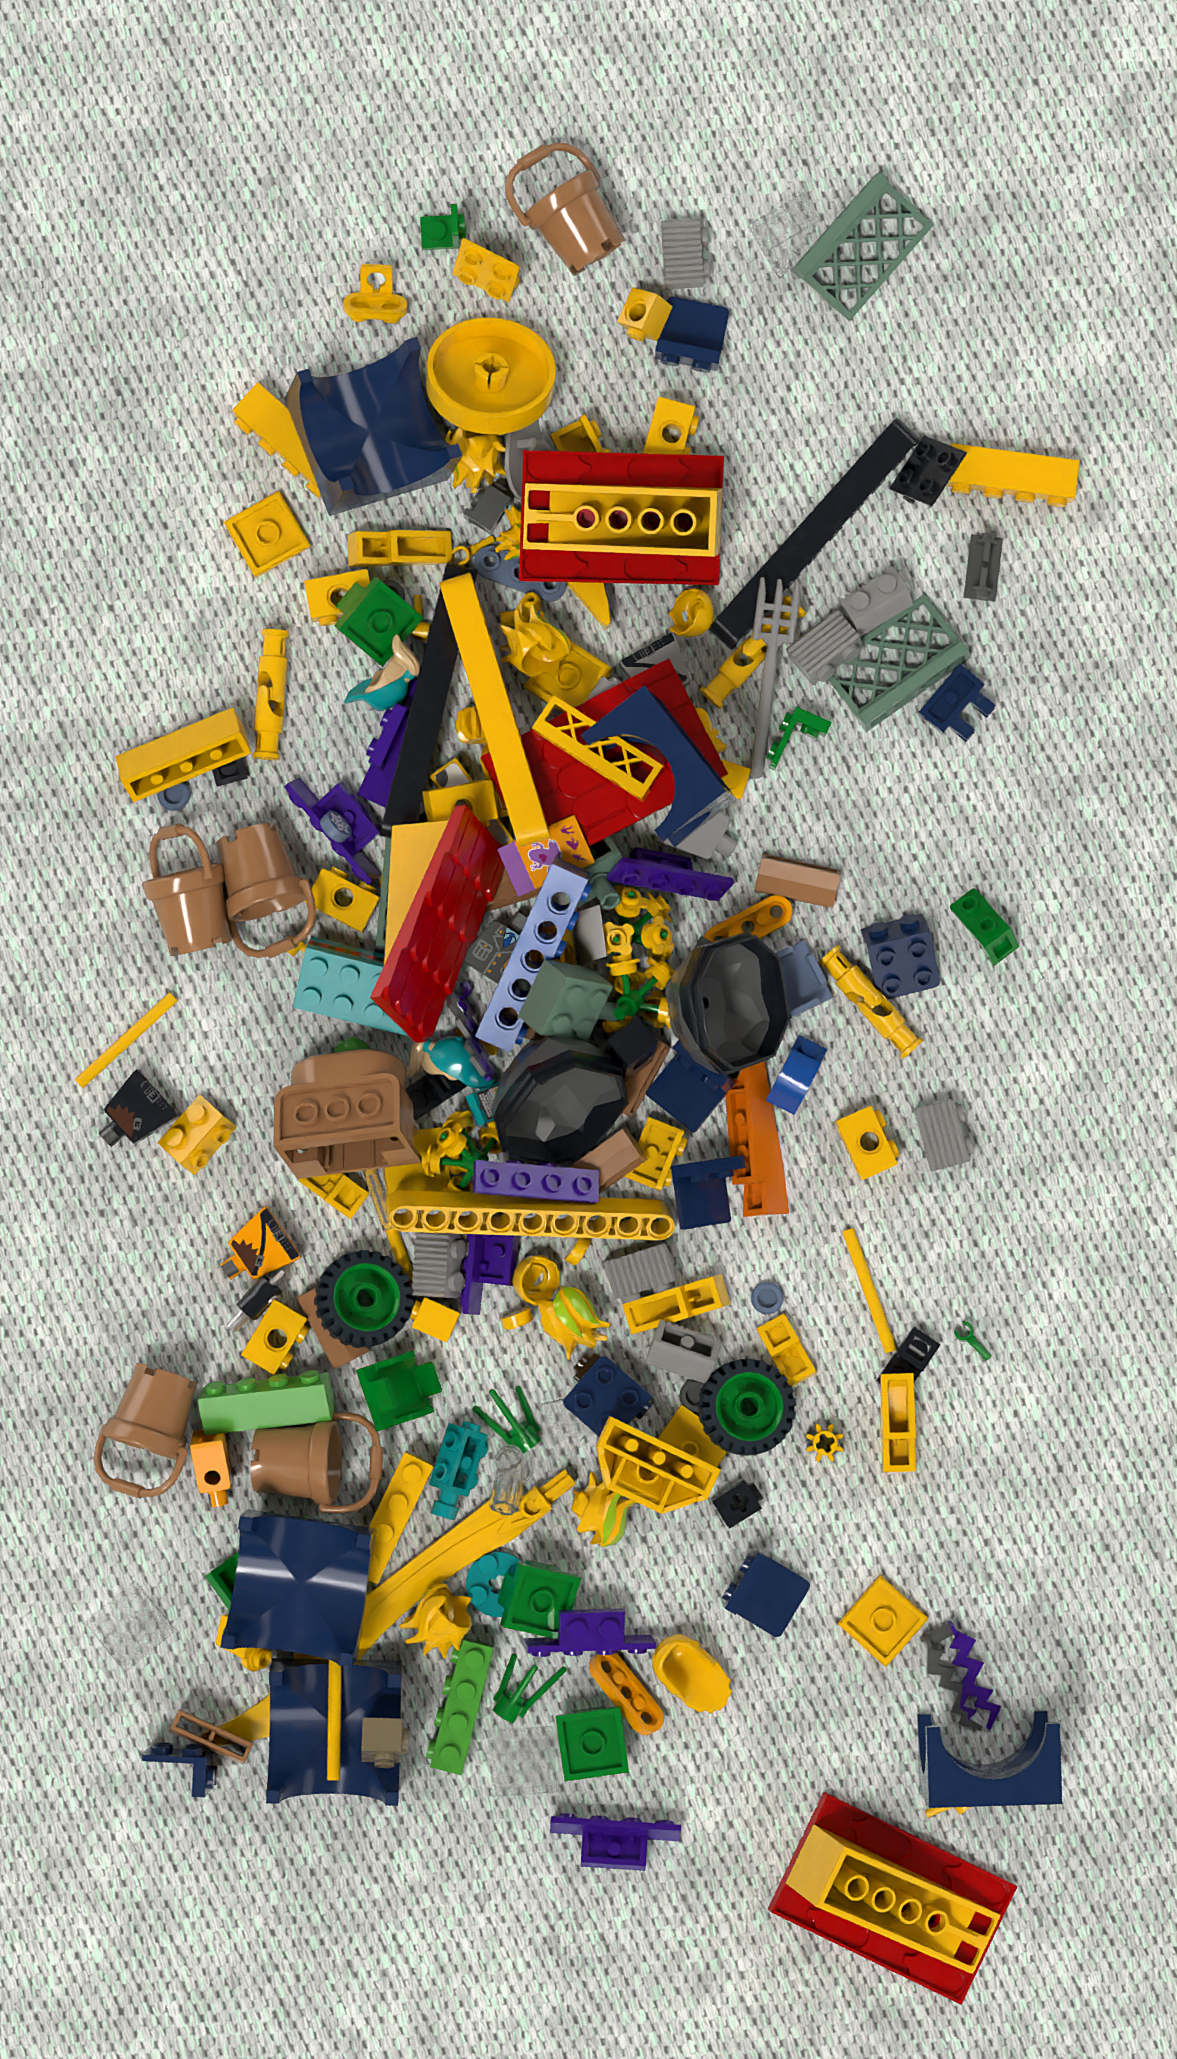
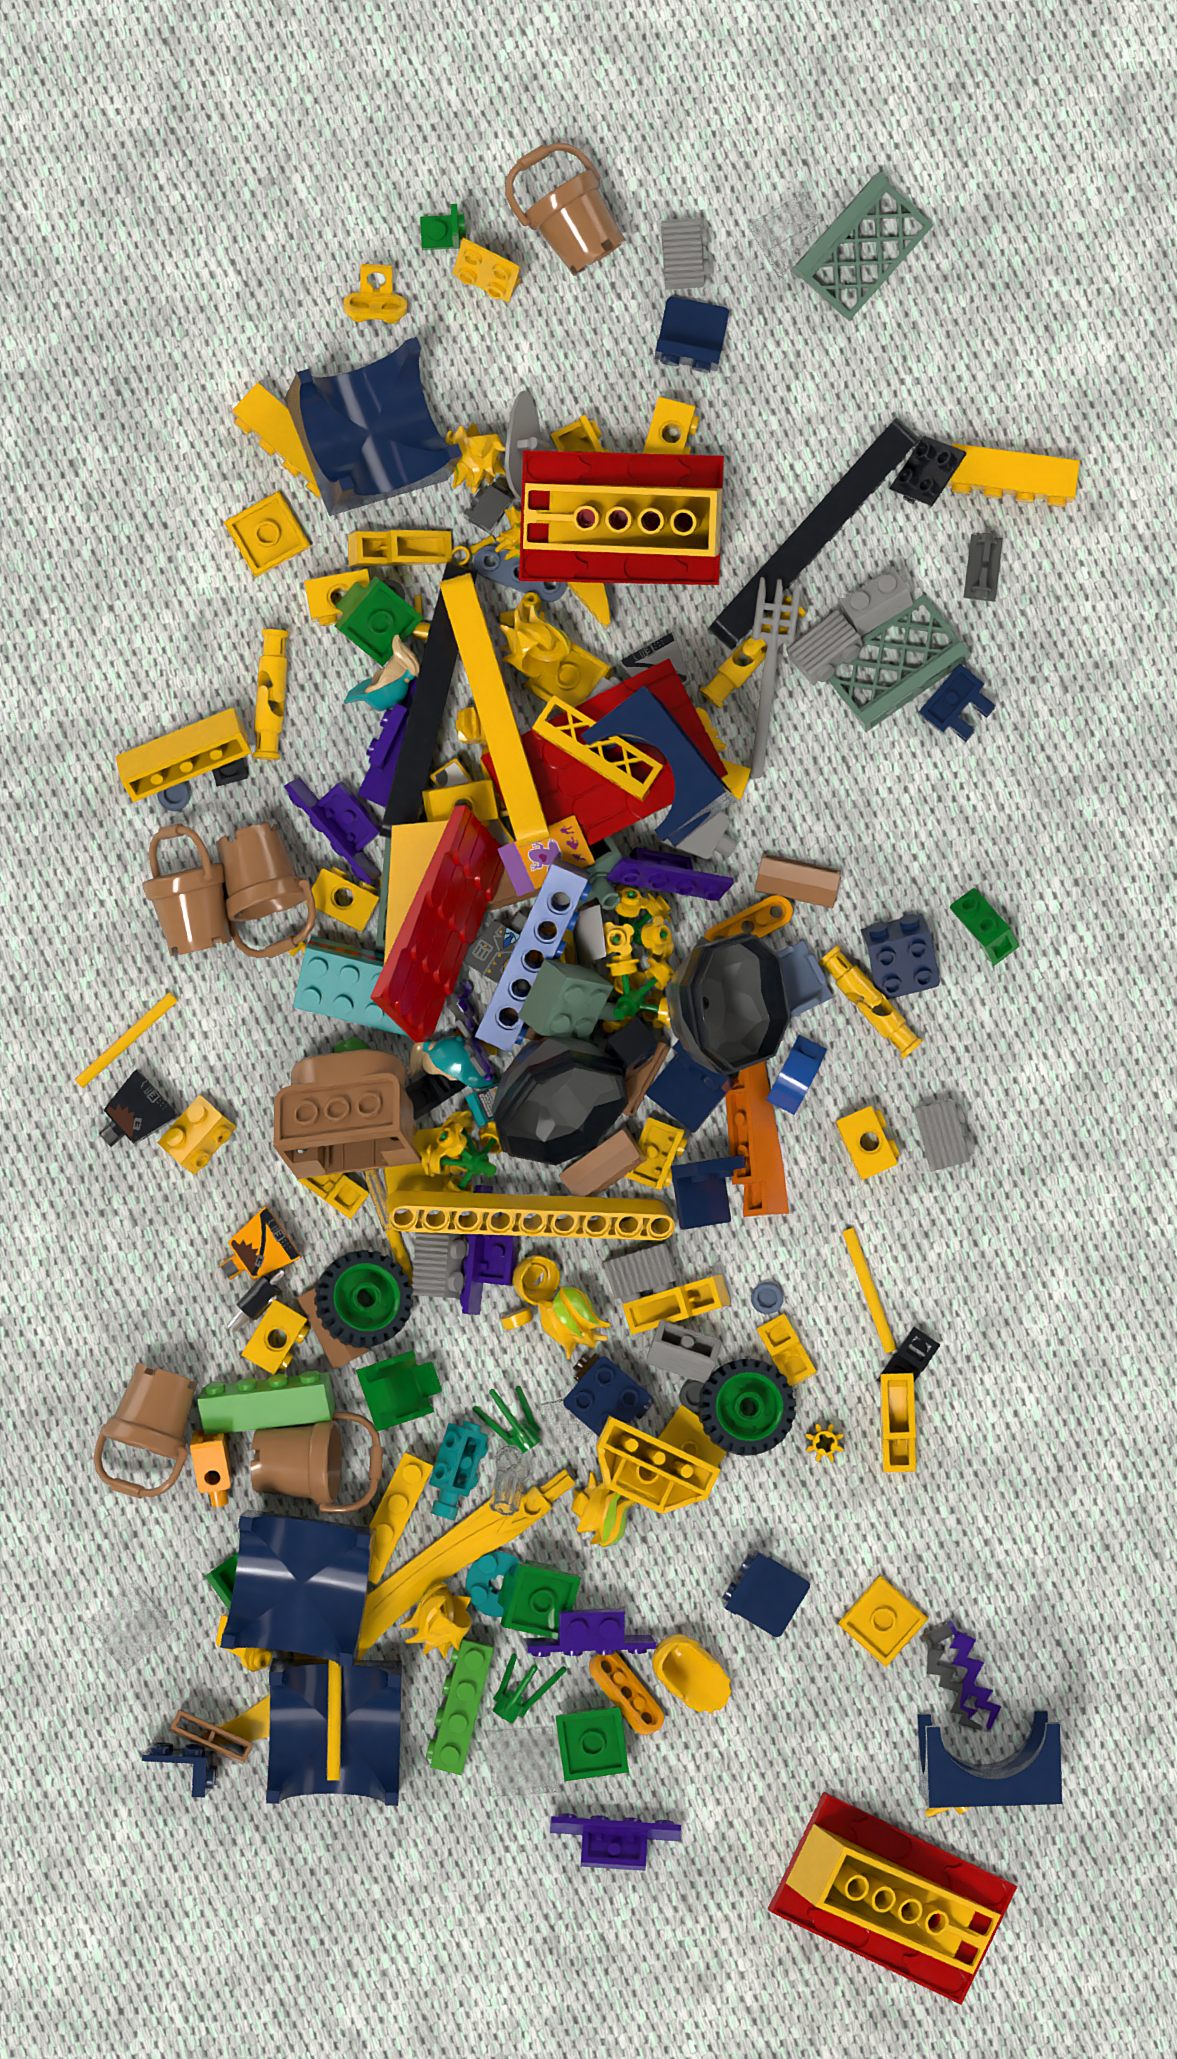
(335, 826): sand blue tile -> none
(383, 1741): dark tan brick -> none
(434, 1319): yellow brick -> none
(497, 348): yellow piece -> none
(535, 1181): dark purple bracket -> none
(577, 1250): yellow tile -> none
(644, 315): yellow brick -> none
(699, 611): yellow hair -> none
(734, 1516): black brick -> none
(810, 725): green bracket -> none
(973, 1341): green hand -> none

